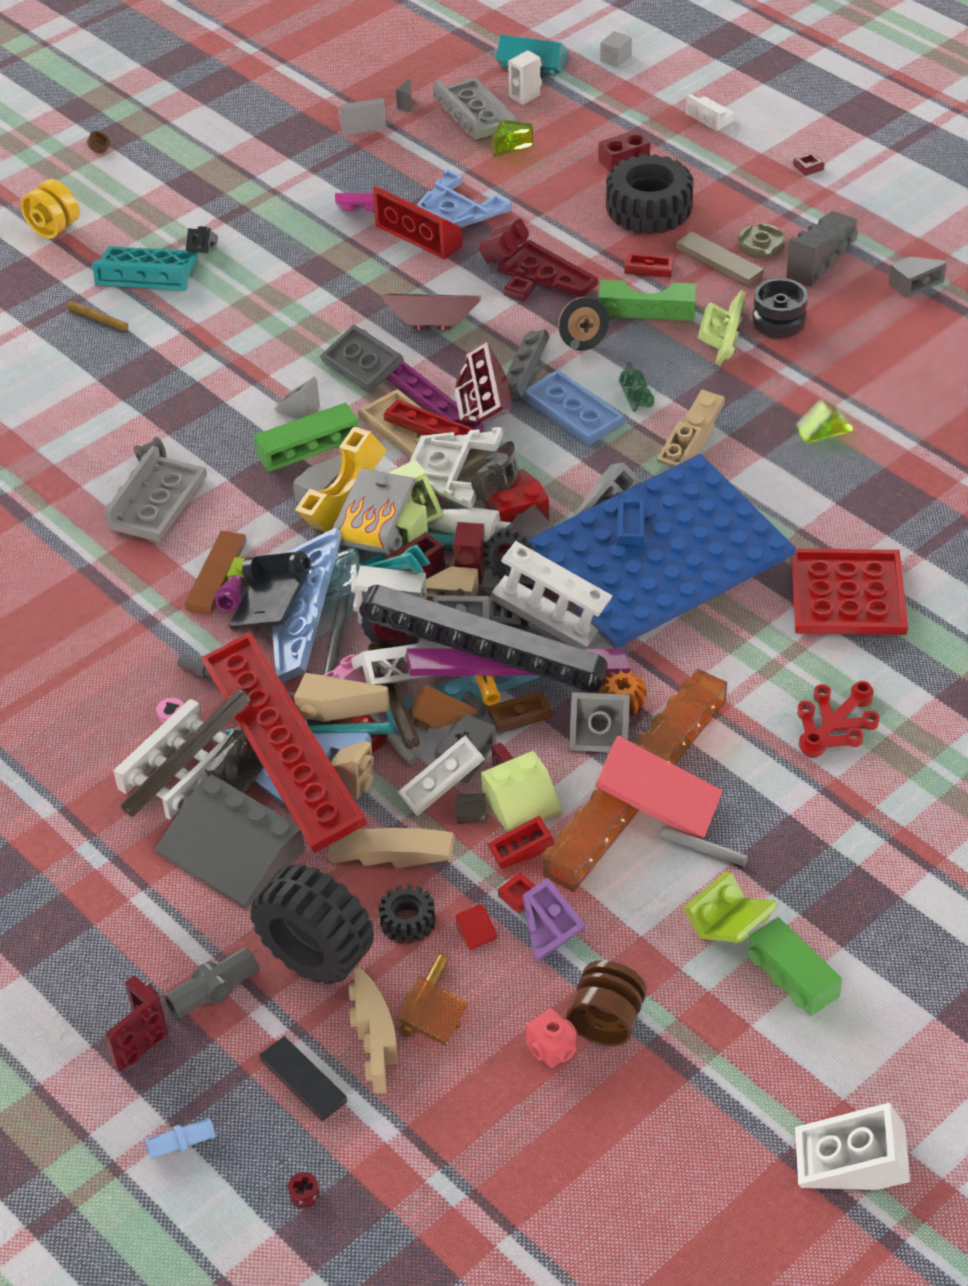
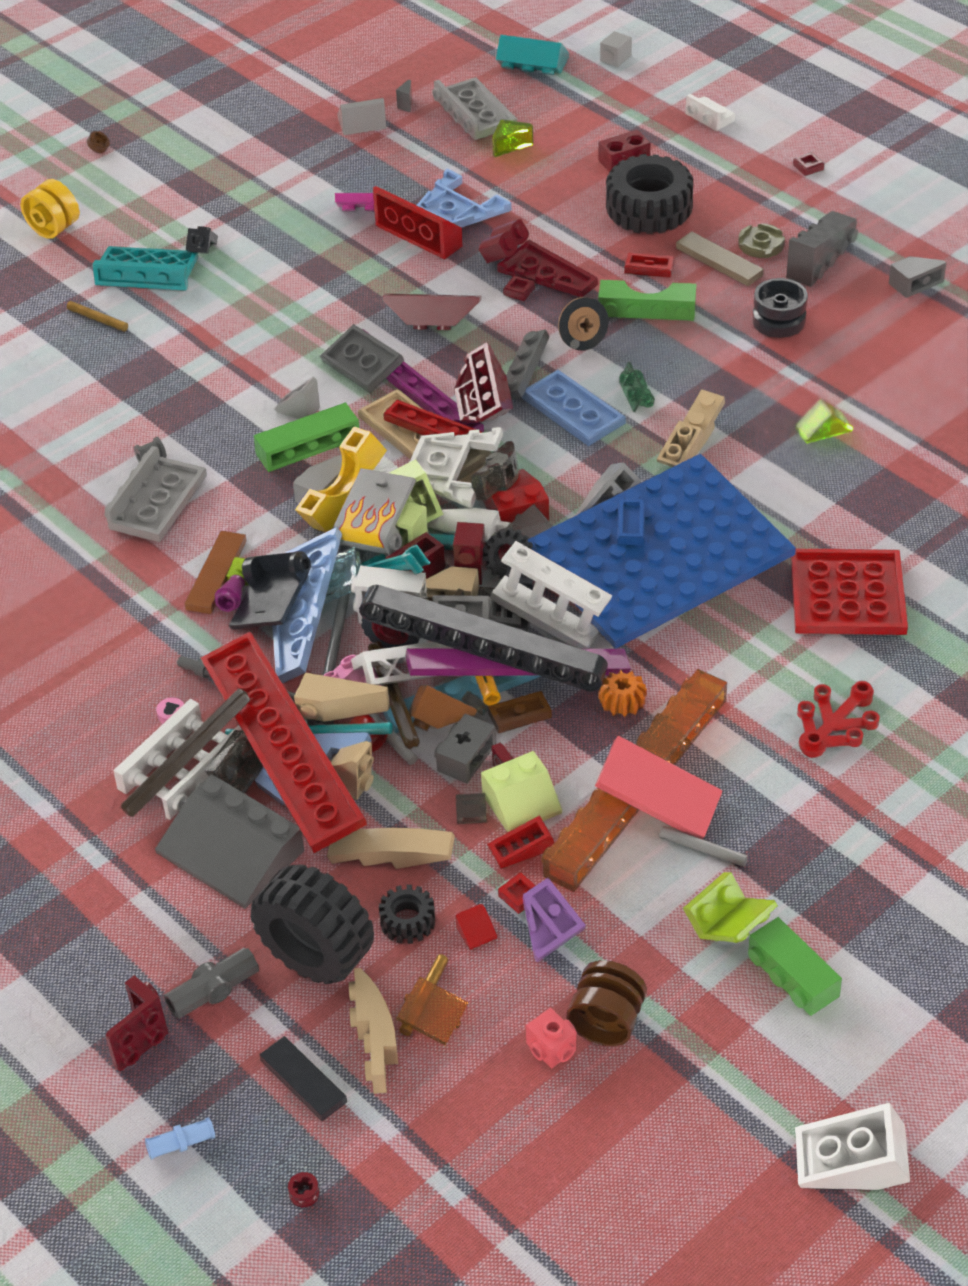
(441, 775): white tile -> none
(524, 77): white brick -> none
(598, 720): light grey slope -> none
(720, 327): yellowish green bracket -> none

